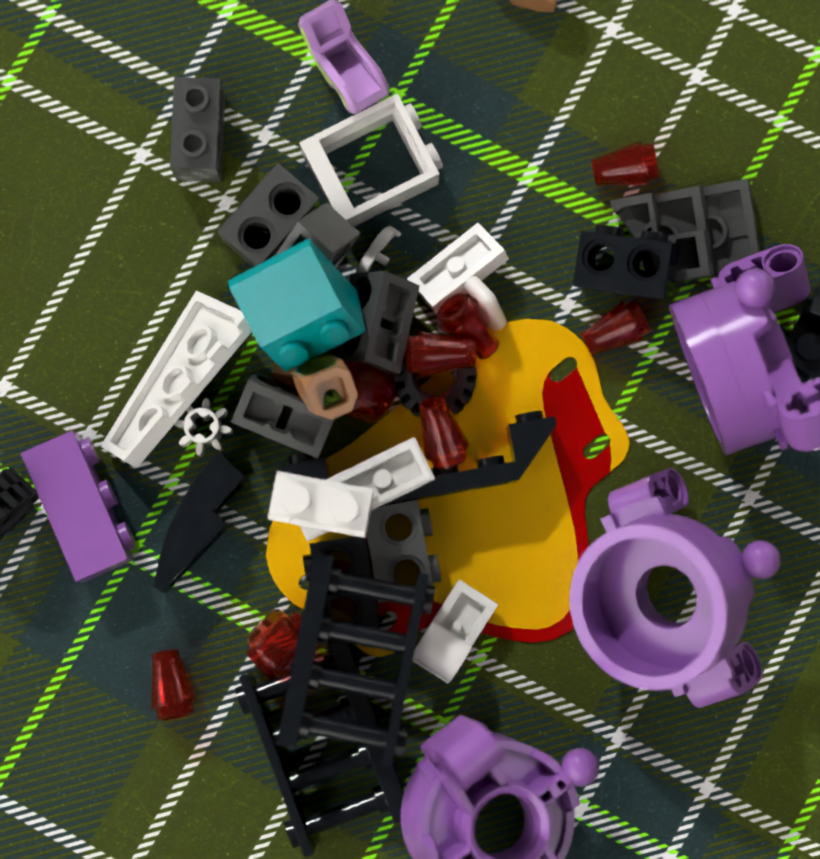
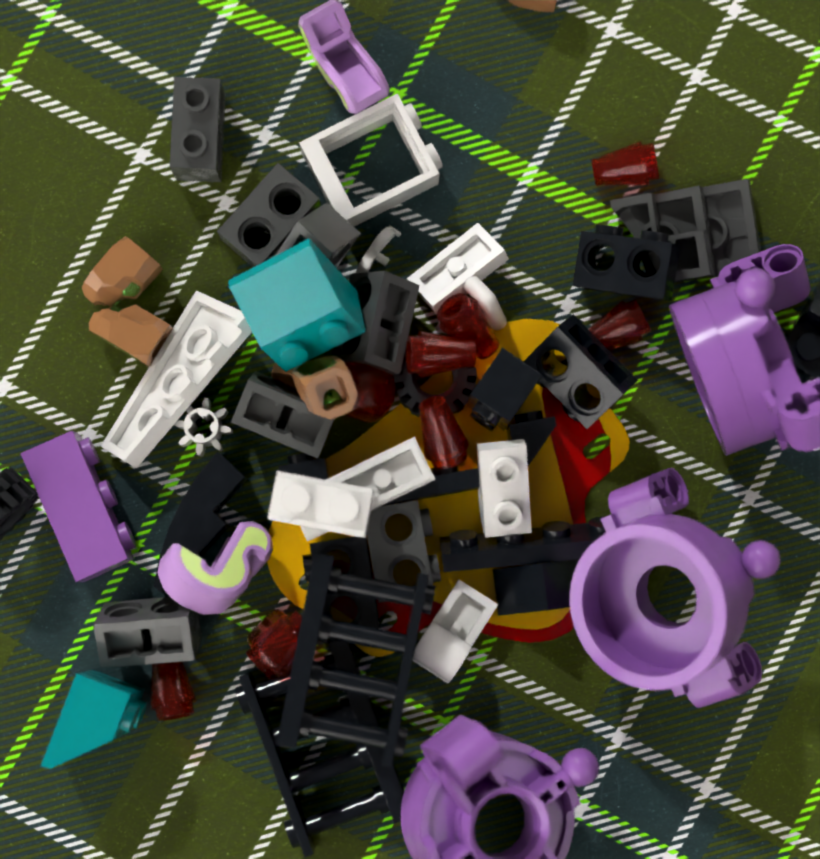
(93, 715): none -> teal slope
(120, 274): none -> medium nougat rock
(131, 331): none -> medium nougat rock
(146, 632): none -> dark grey brick
(216, 587): none -> lavender animal
(502, 391): none -> black brick
(504, 488): none -> white plate
(533, 587): none -> black slope
(545, 544): none -> black plate
(587, 363): none -> black brick

